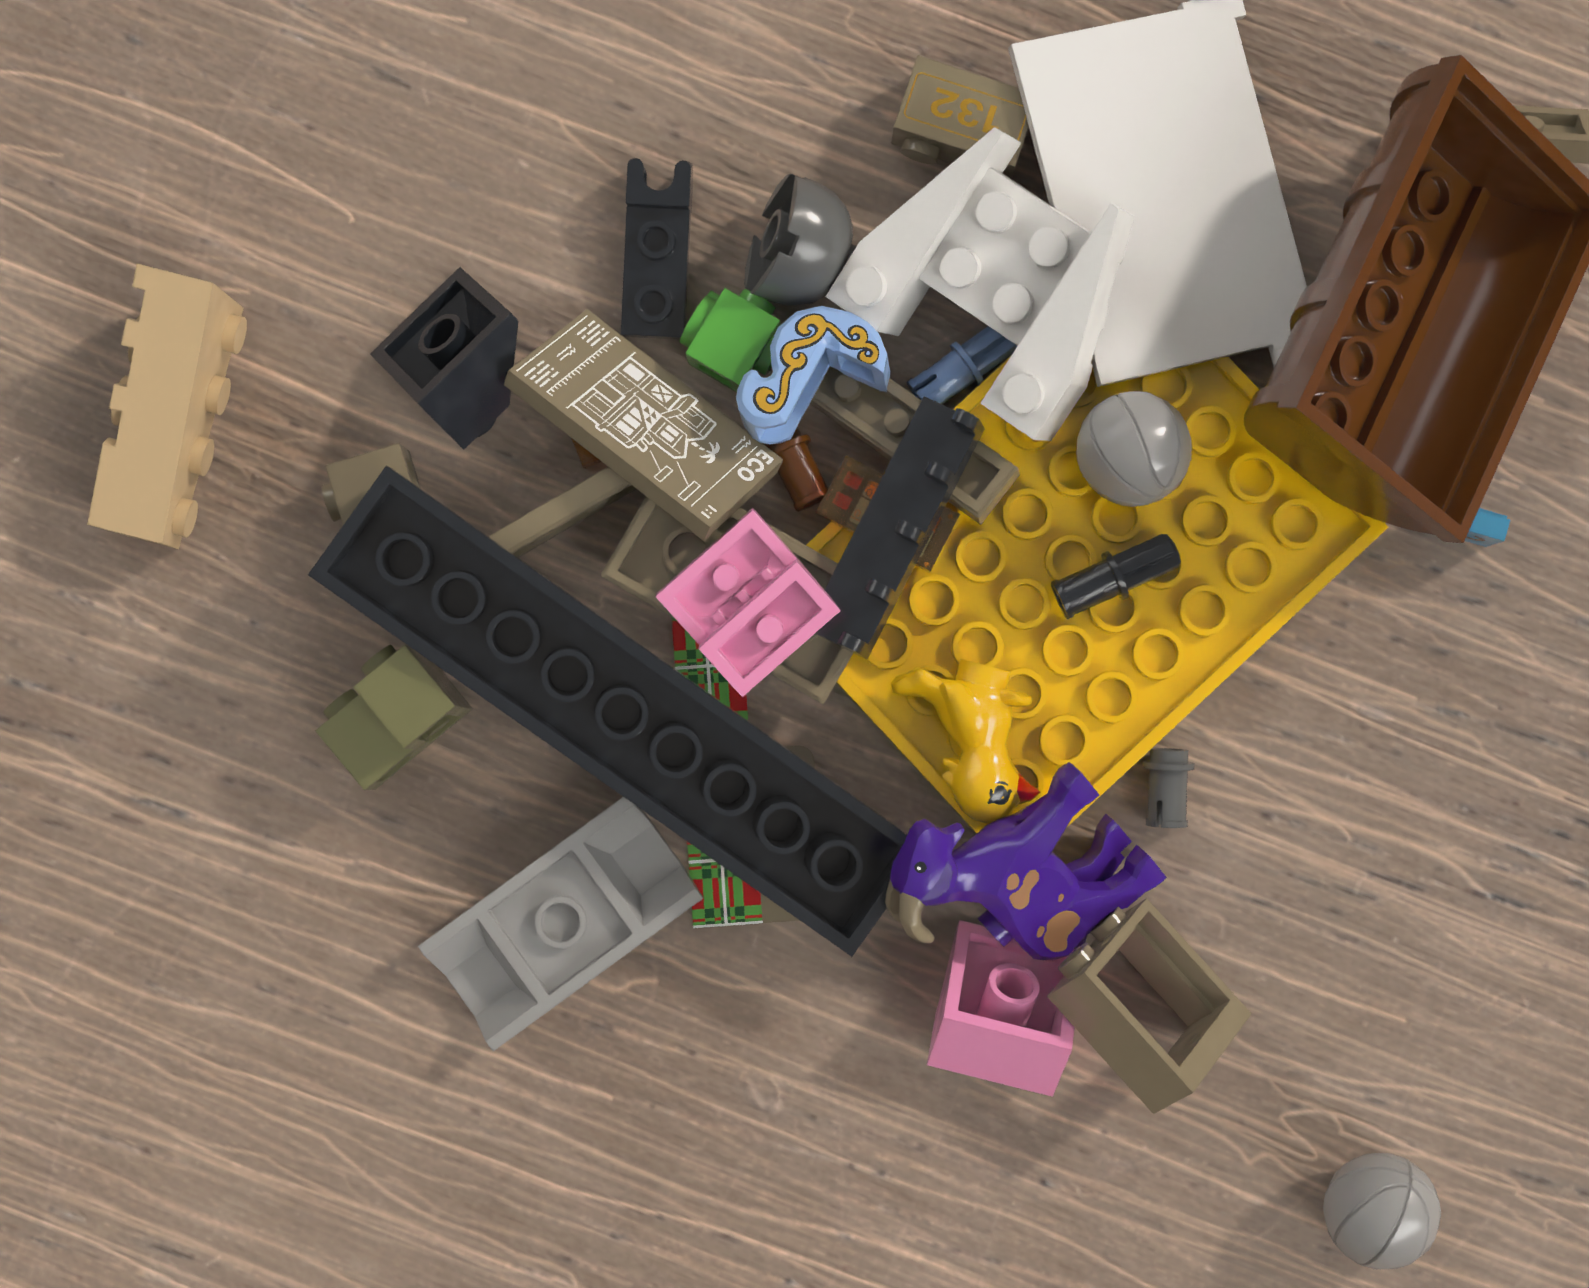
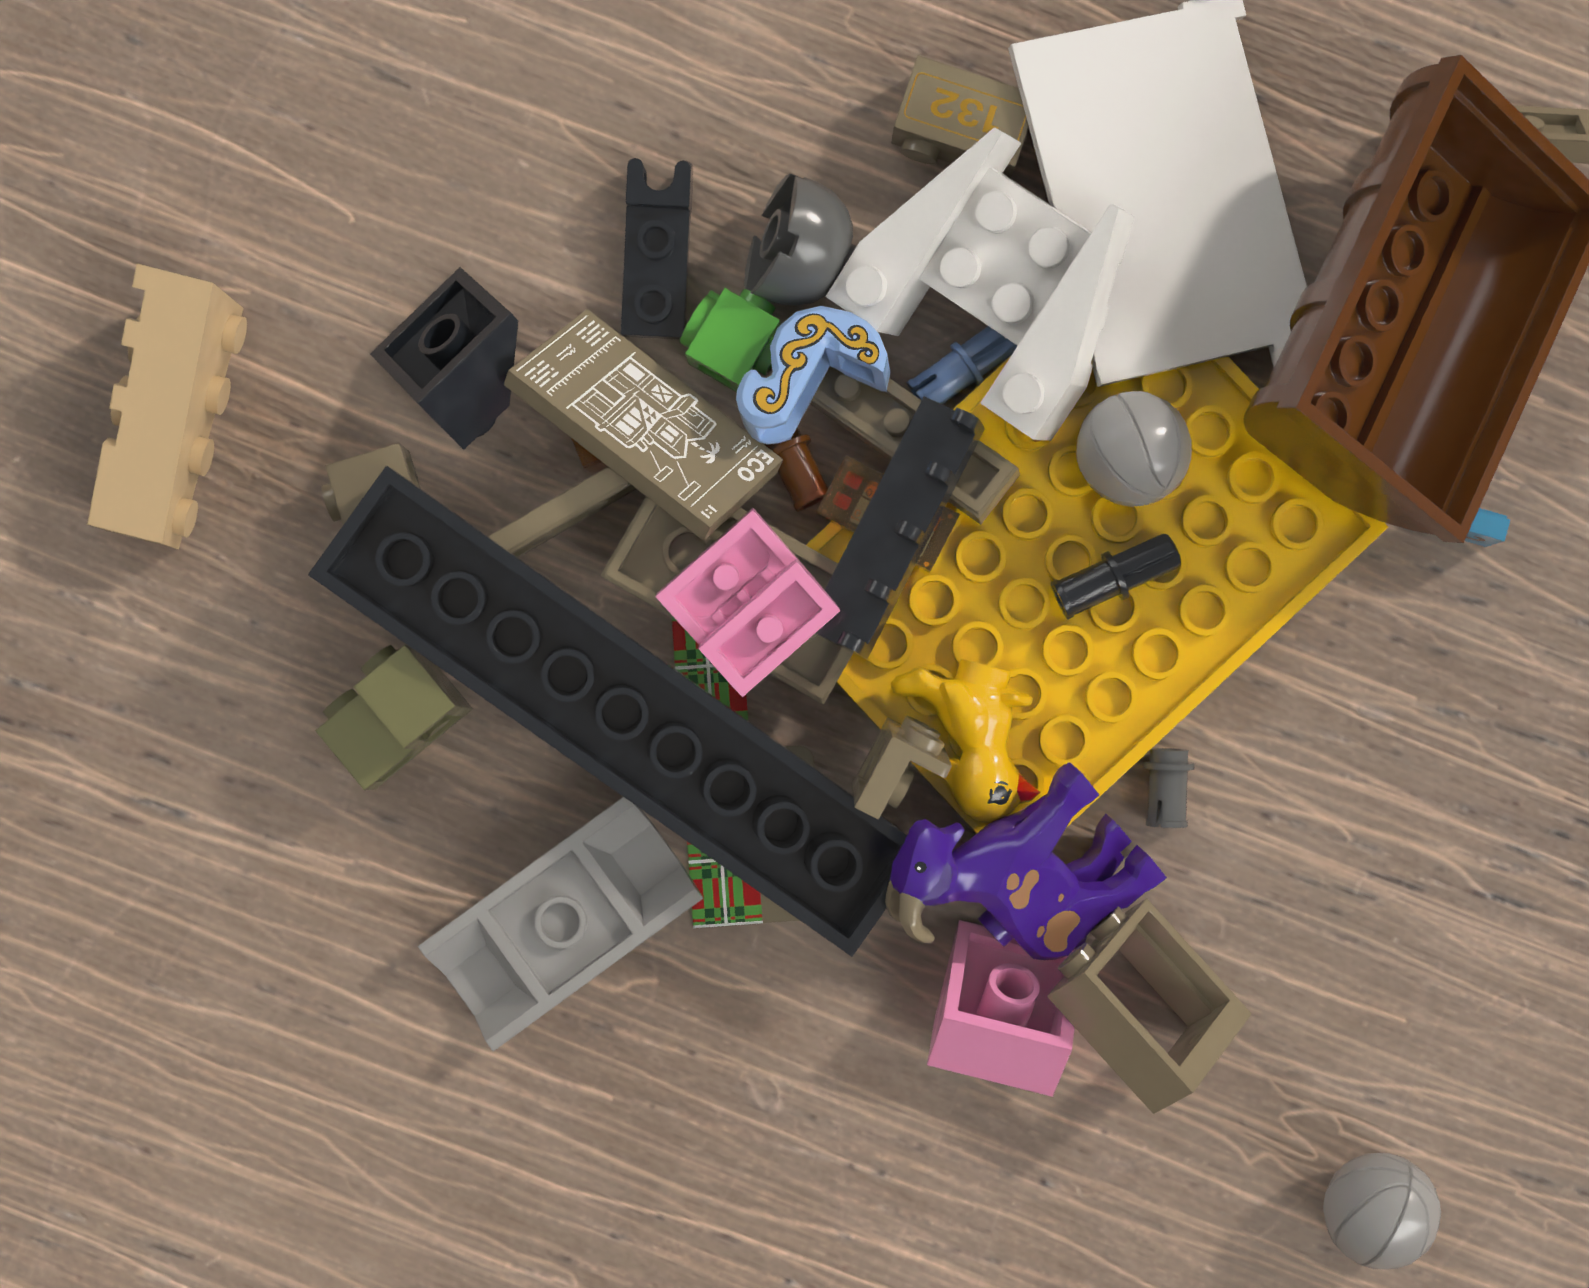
(886, 772): none -> dark tan bracket

